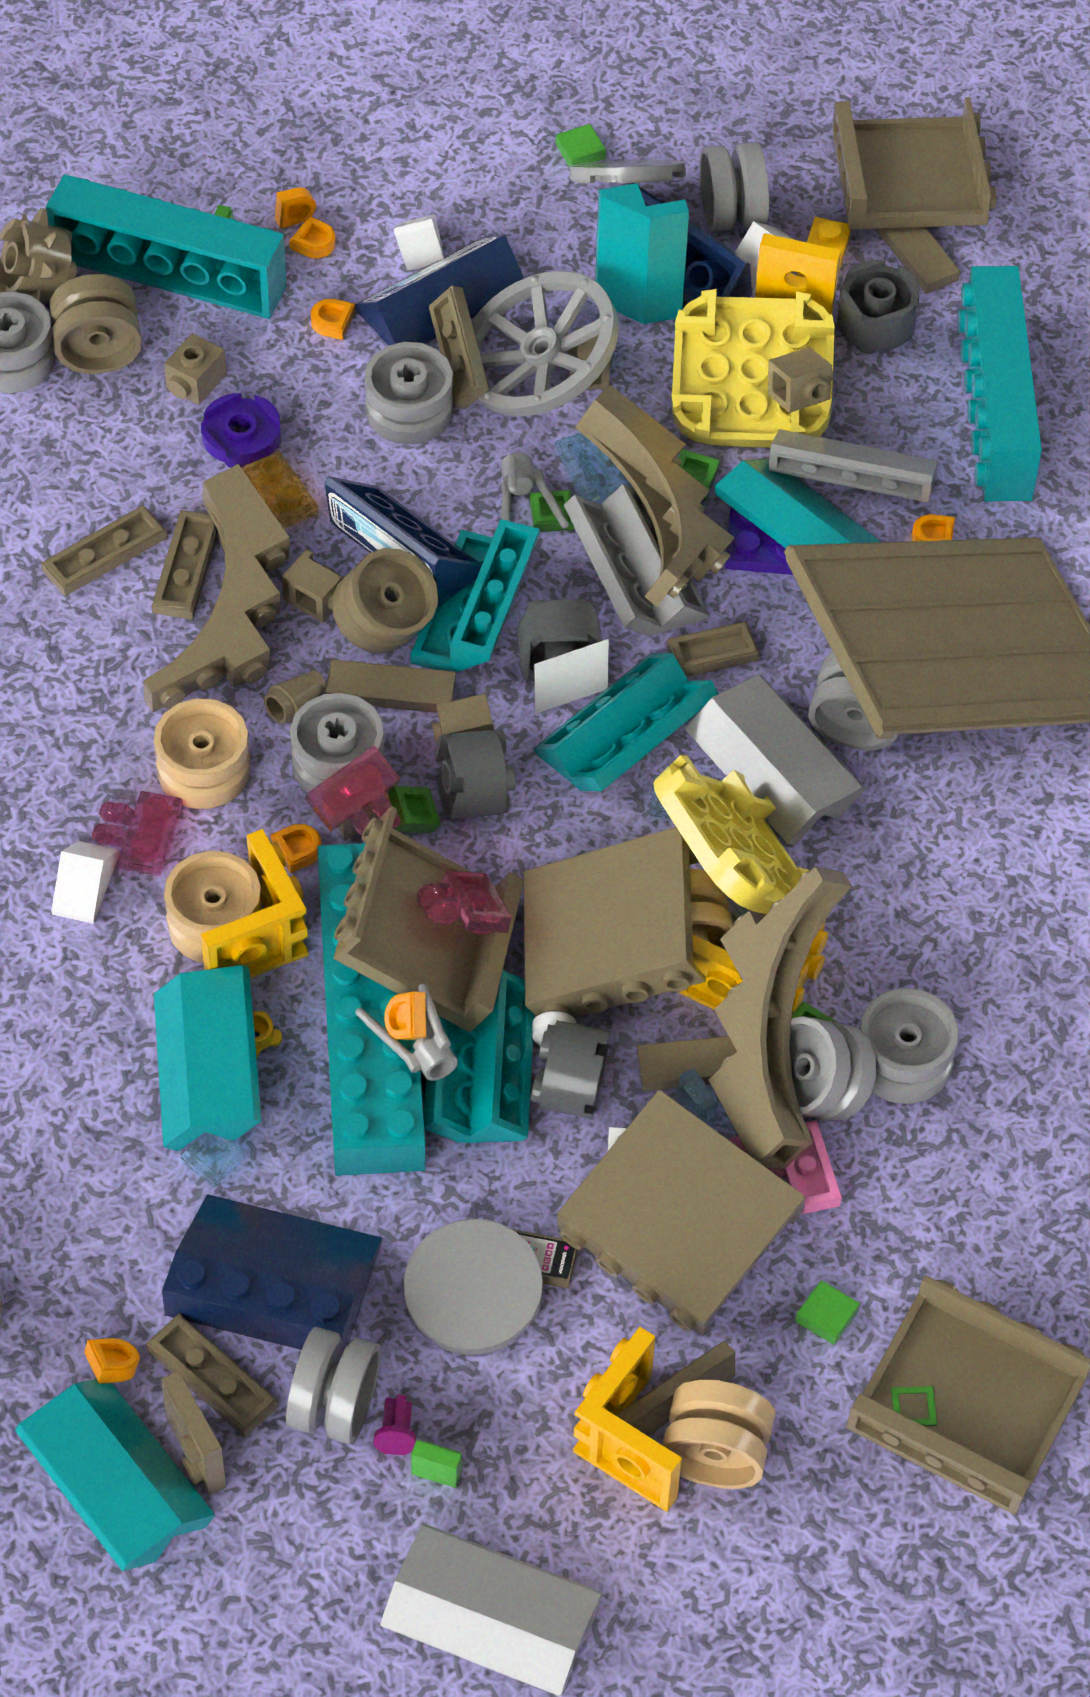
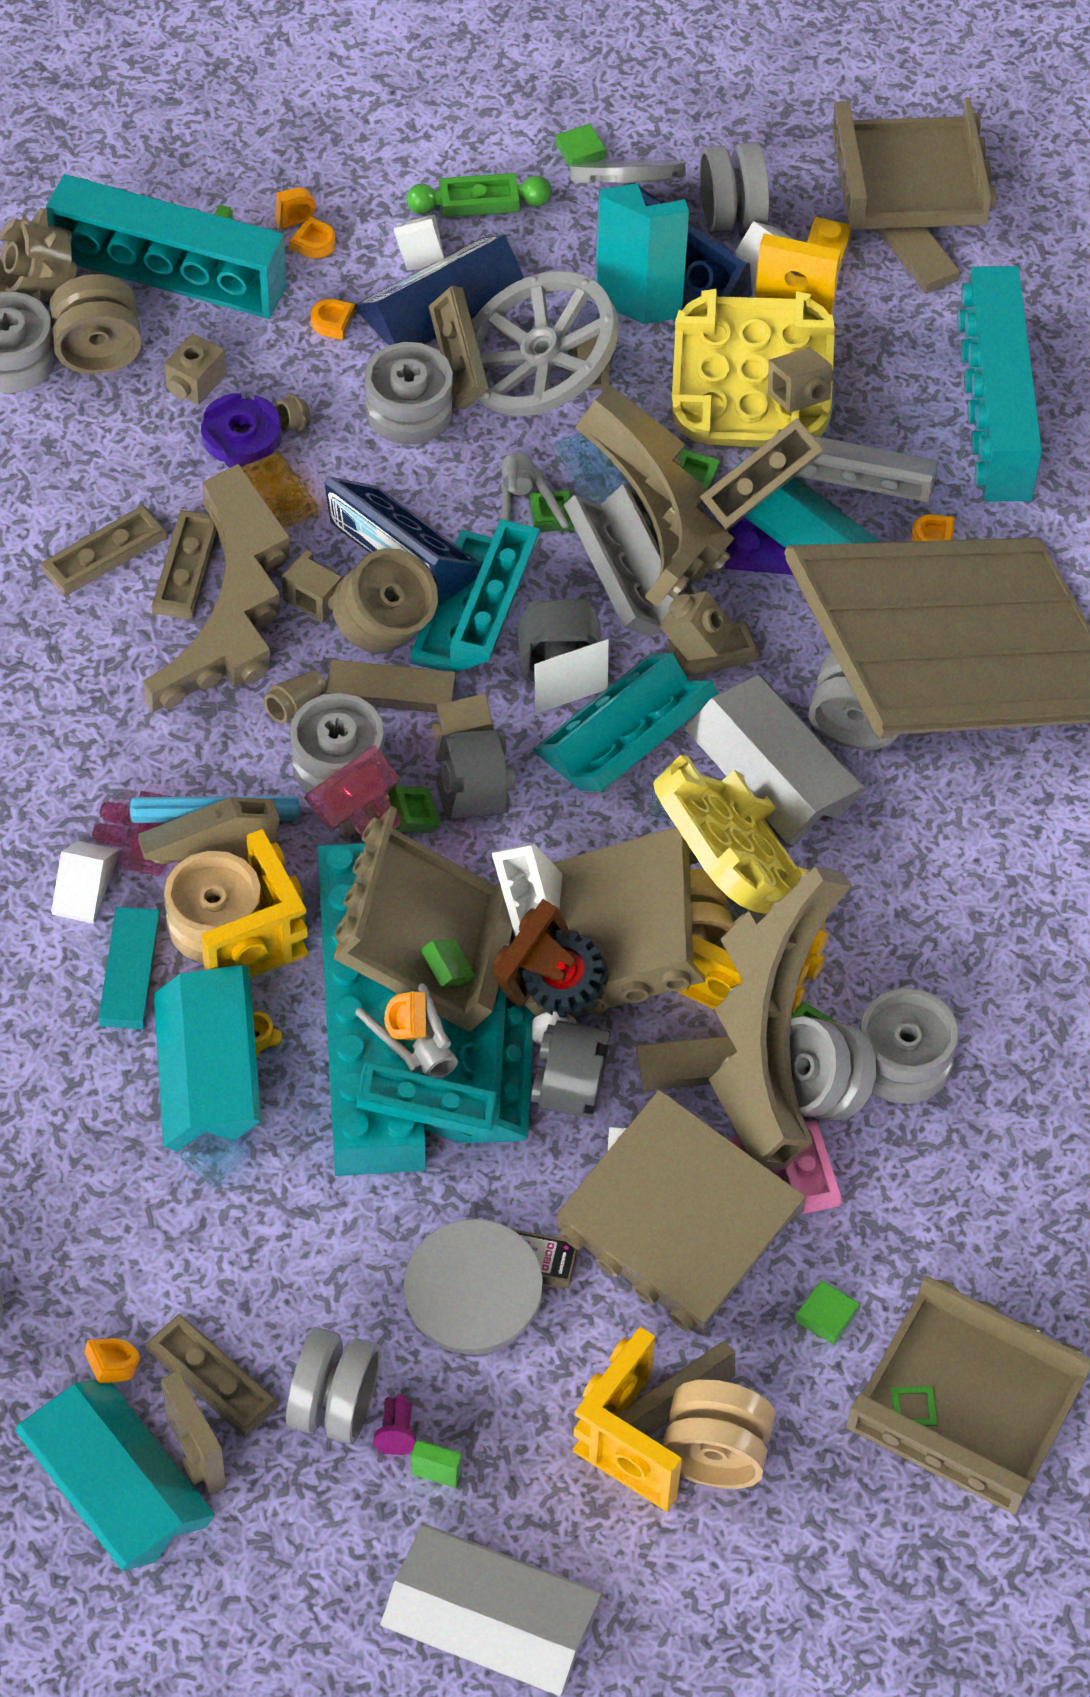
(129, 968): none -> teal tile
(169, 808): none -> medium azure axle
(202, 753): tan wheel -> none
(211, 828): none -> dark tan slope
(269, 1273): dark blue slope -> none
(293, 413): none -> dark tan plate
(298, 845): light orange tile -> none
(426, 1100): none -> teal tile
(448, 962): none -> bright green tile
(468, 898): clear pink hinge -> none
(479, 195): none -> bright green plate
(526, 879): none -> white slope
(550, 964): none -> plate
(697, 625): none -> dark tan brick
(697, 1097): clear light blue tile -> none
(761, 474): none -> dark tan brick
(878, 306): dark grey brick -> none

